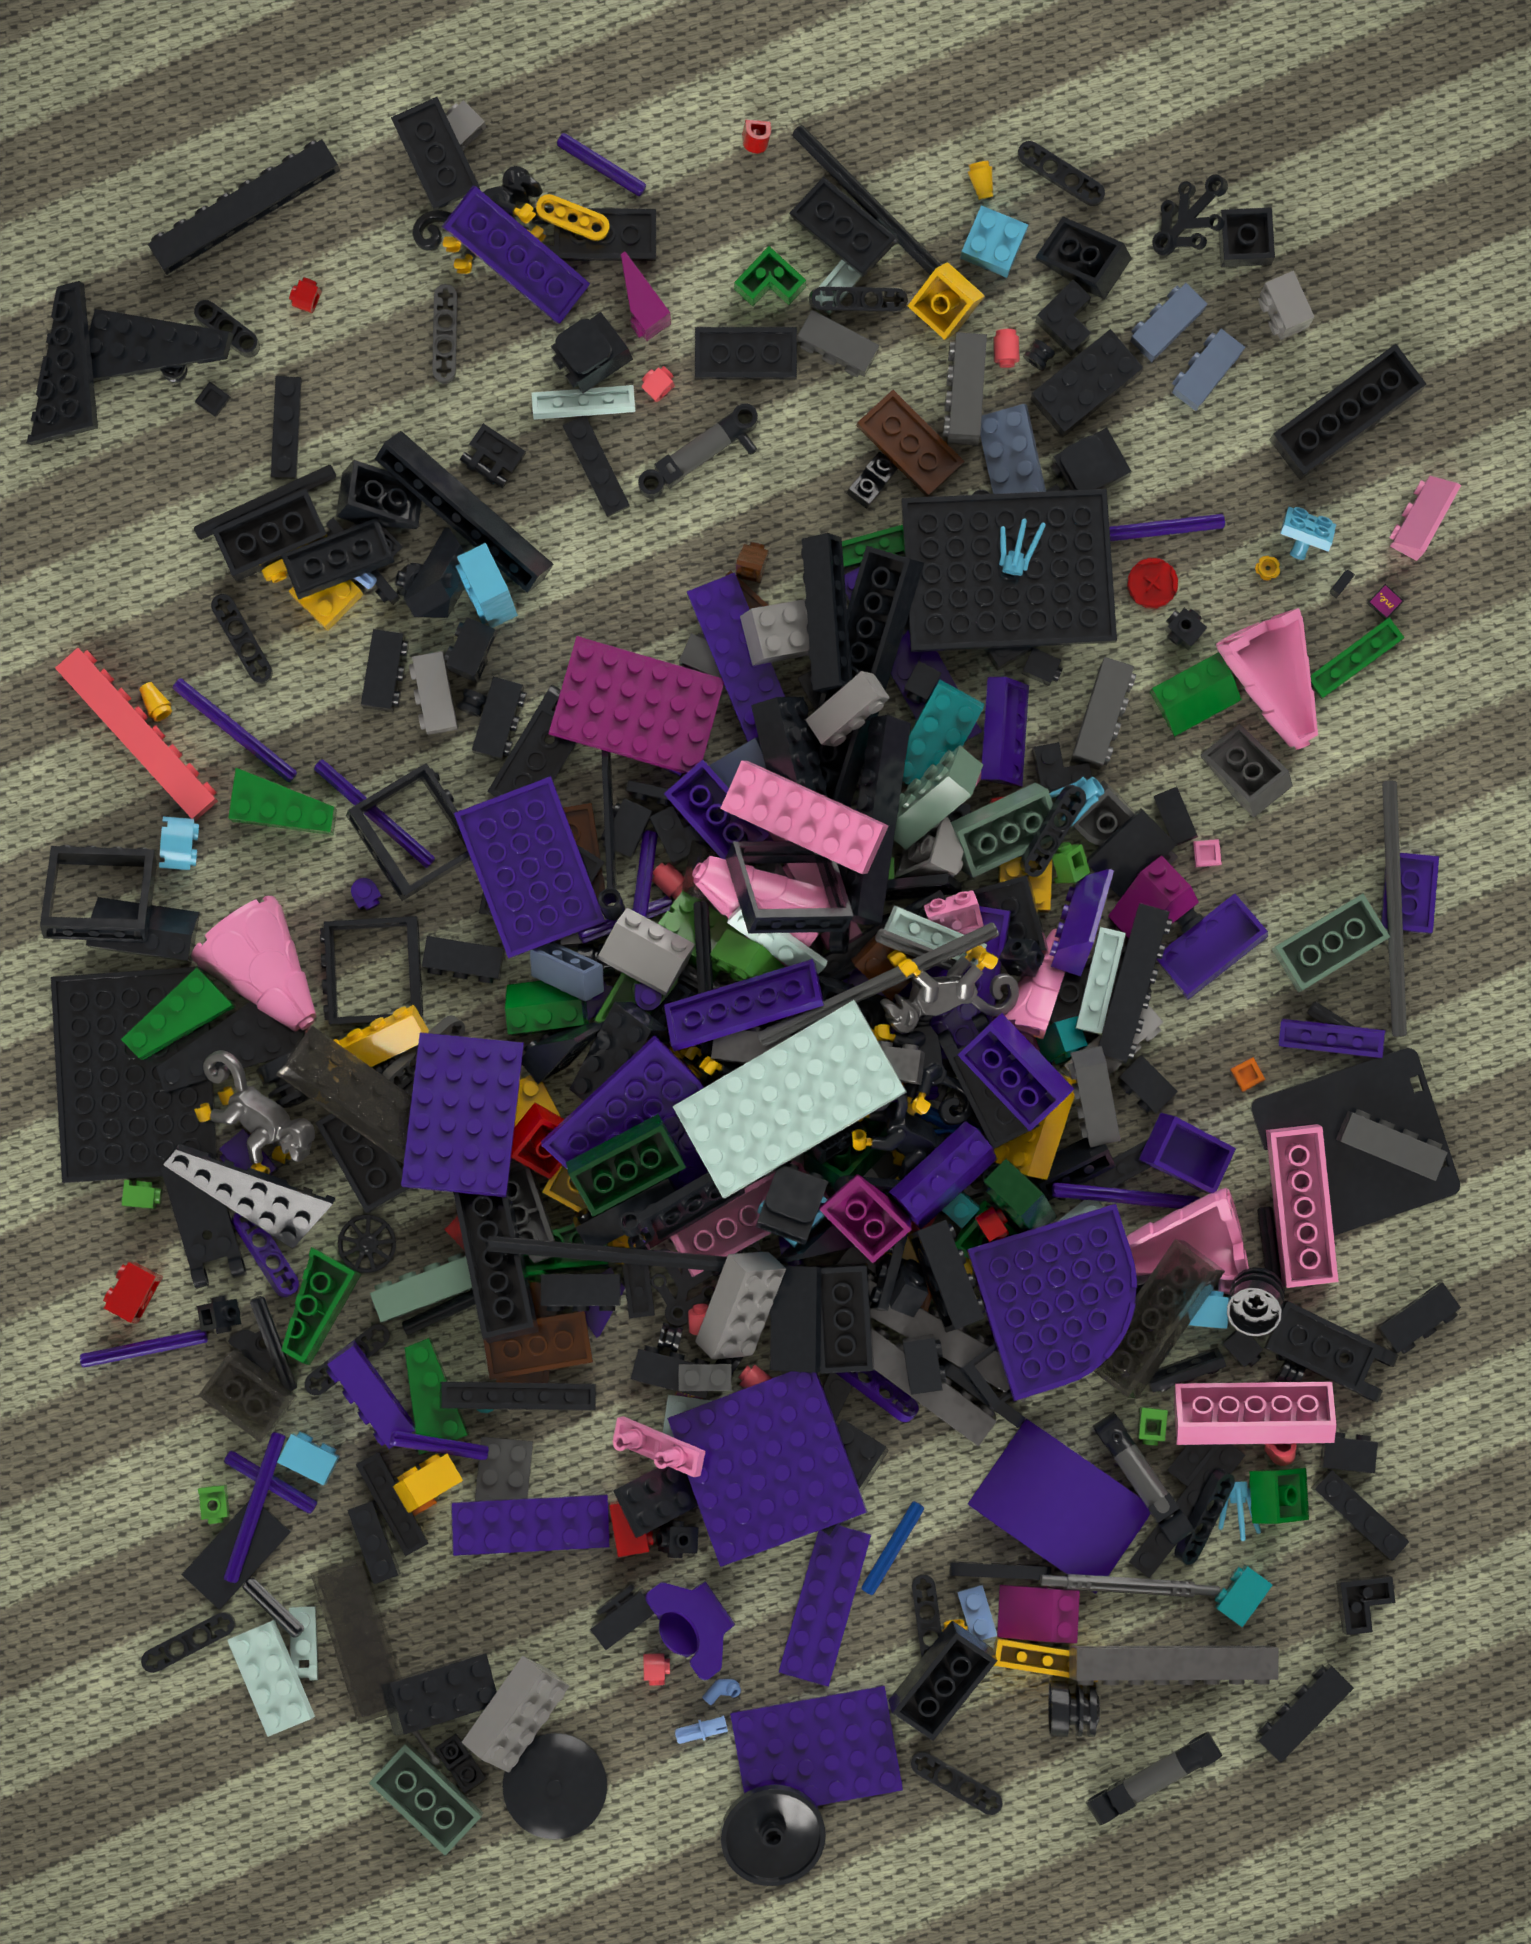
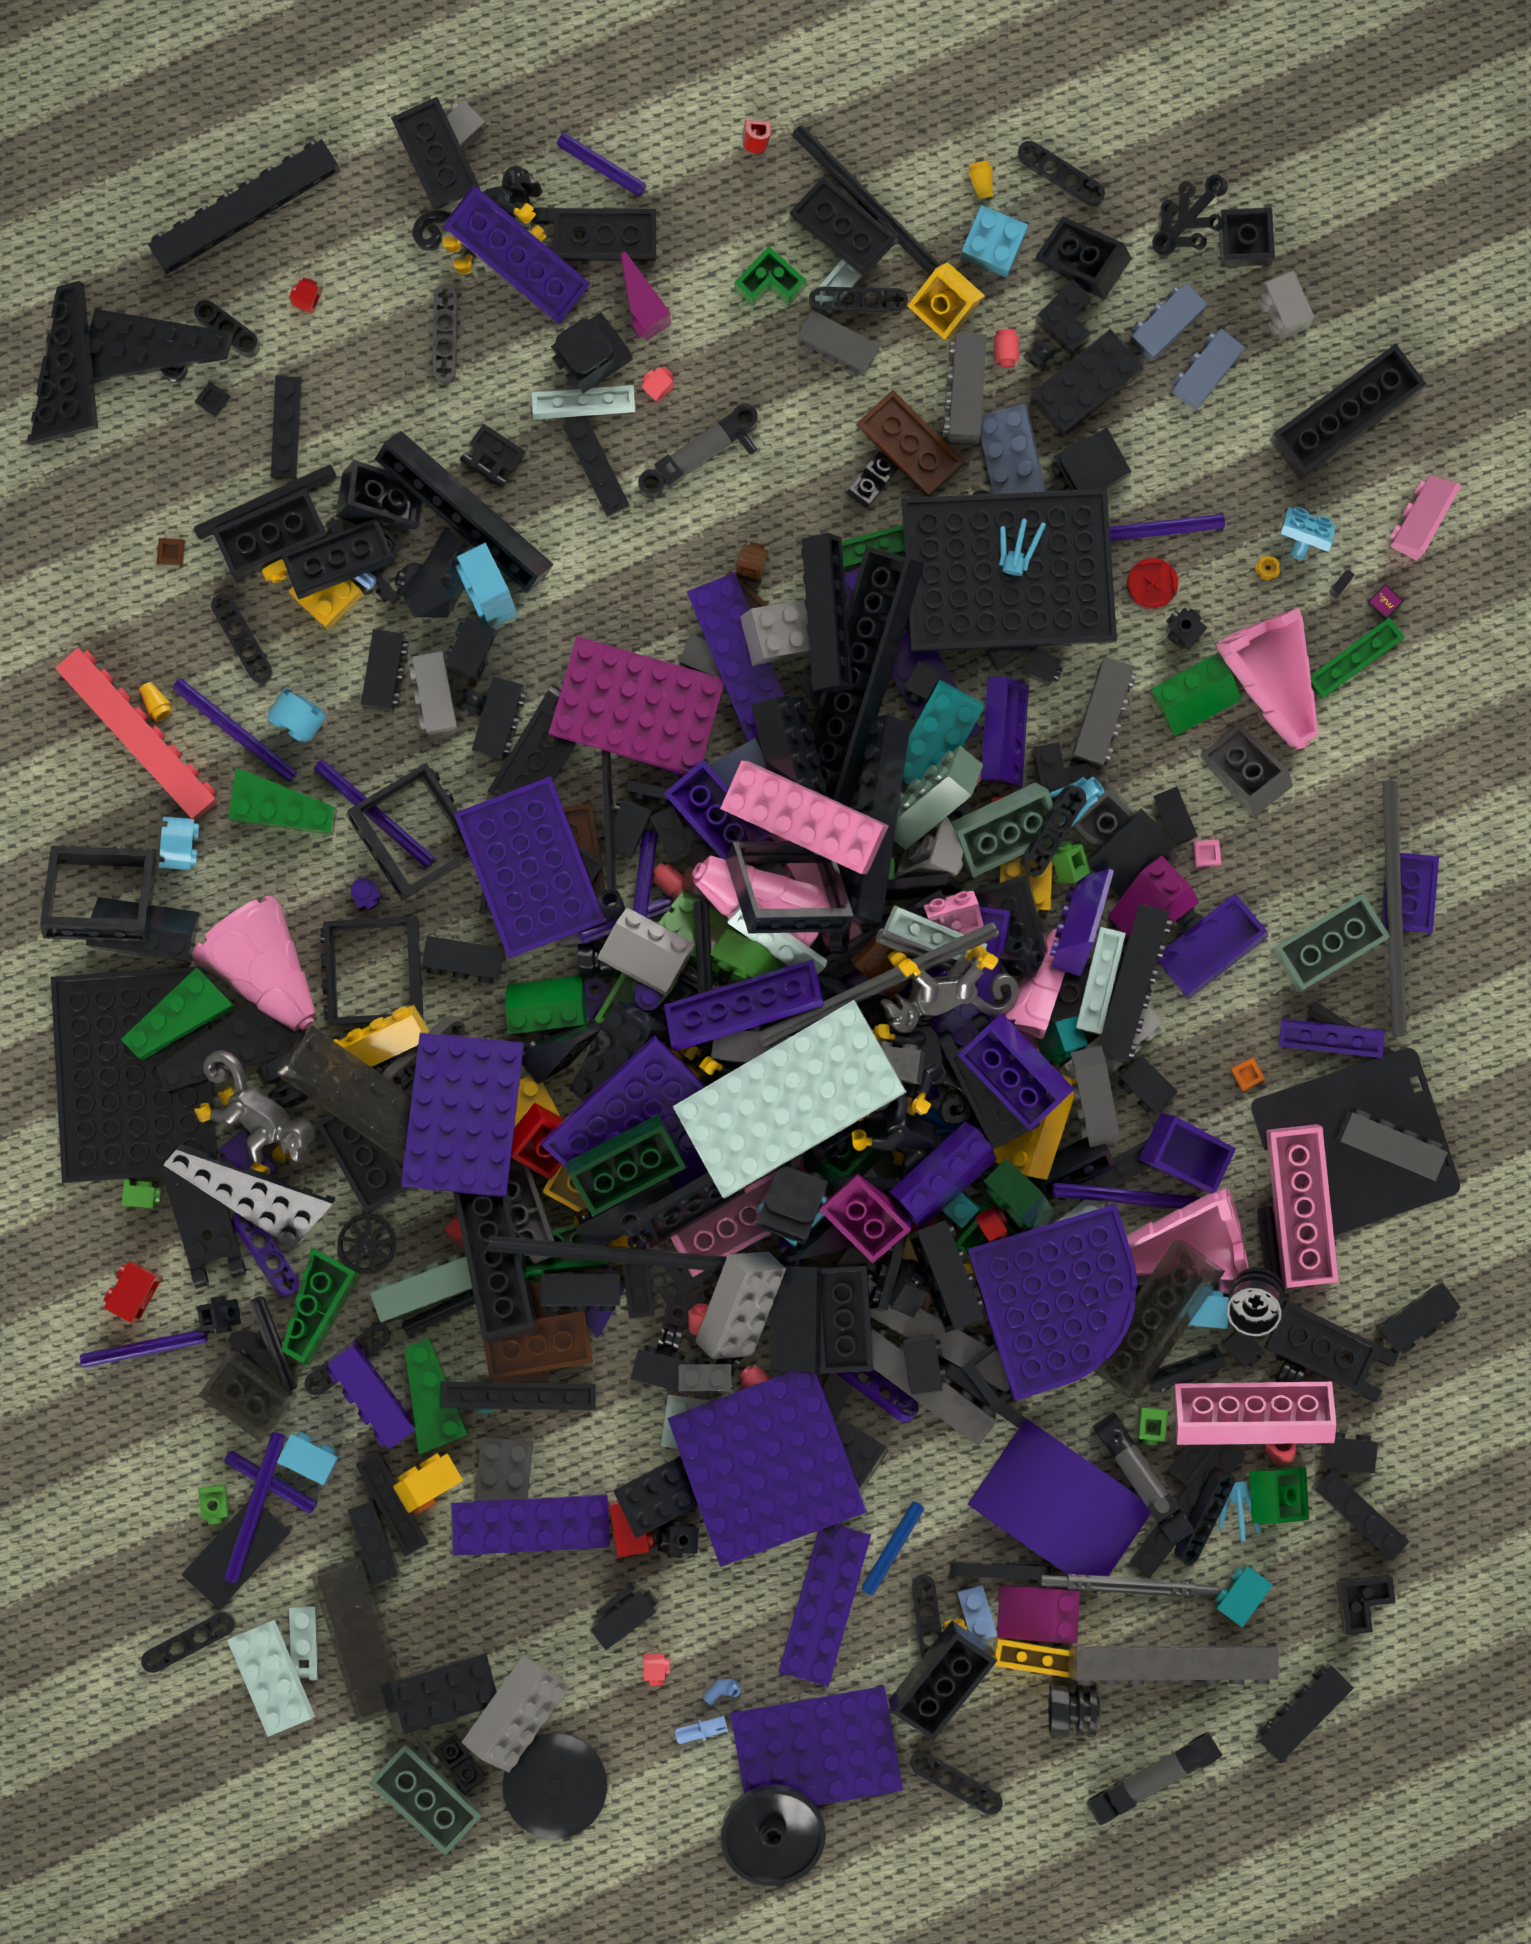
(170, 551): none -> reddish brown tile
(273, 1607): black axle -> none
(297, 714): none -> medium azure brick
(439, 1445): dark purple axle -> none
(564, 209): yellow plate -> none
(567, 971): sand blue brick -> none
(658, 1446): bright pink plate -> none
(692, 1624): dark purple piece -> none
(746, 353): black plate -> none
(847, 709): light grey brick -> none

